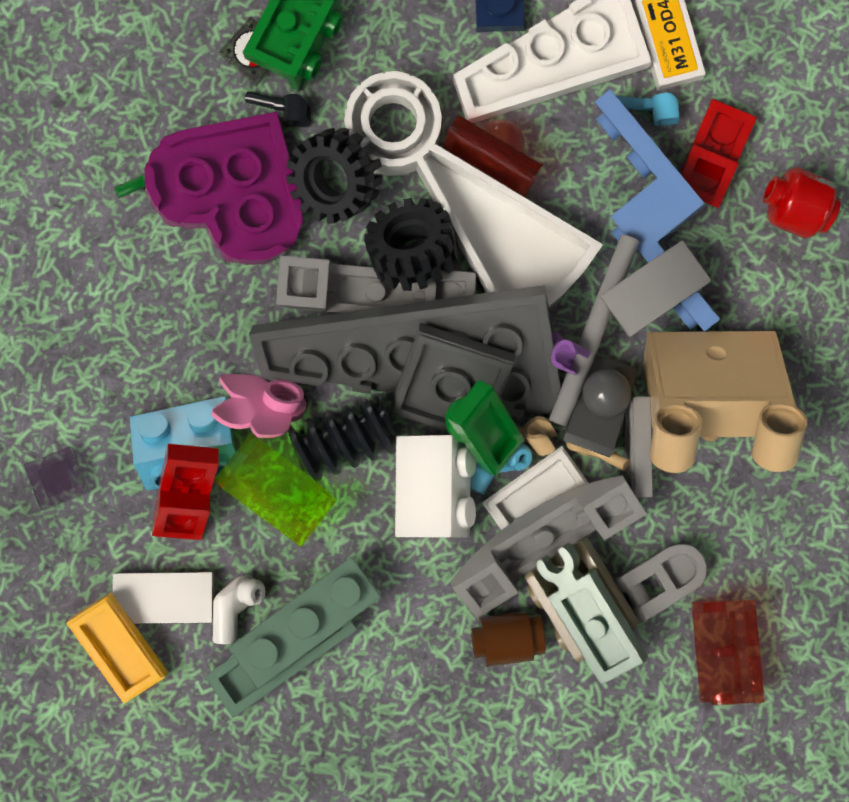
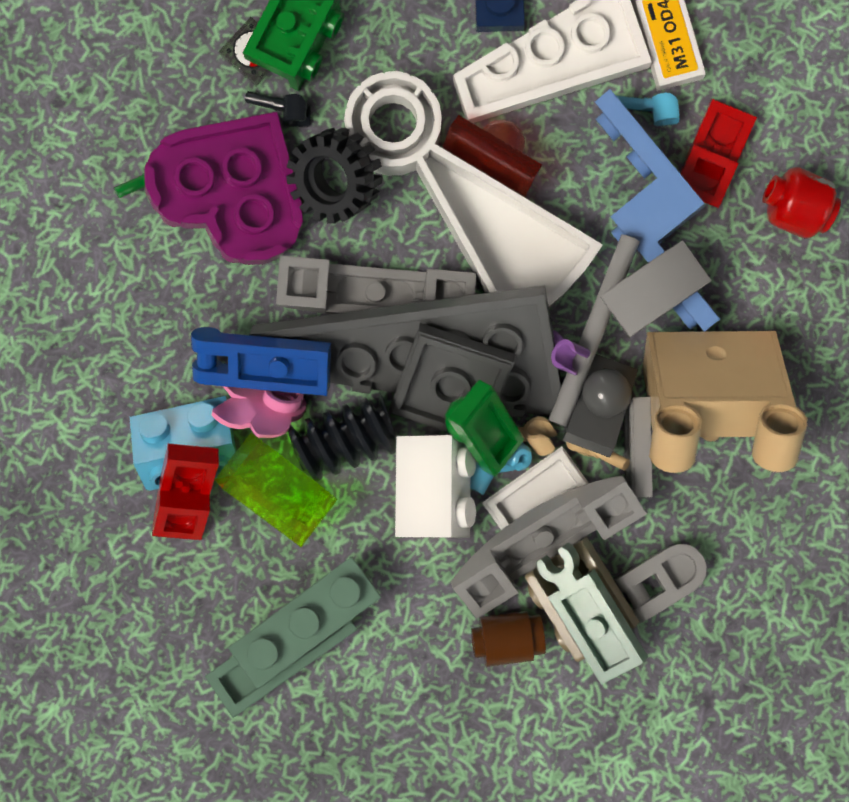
(56, 478): clear purple tile -> none
(117, 647): yellow tile -> none
(166, 596): white tile -> none
(230, 602): white arm -> none
(261, 362): none -> blue plate
(417, 263): black tyre -> none
(727, 651): clear red hinge -> none

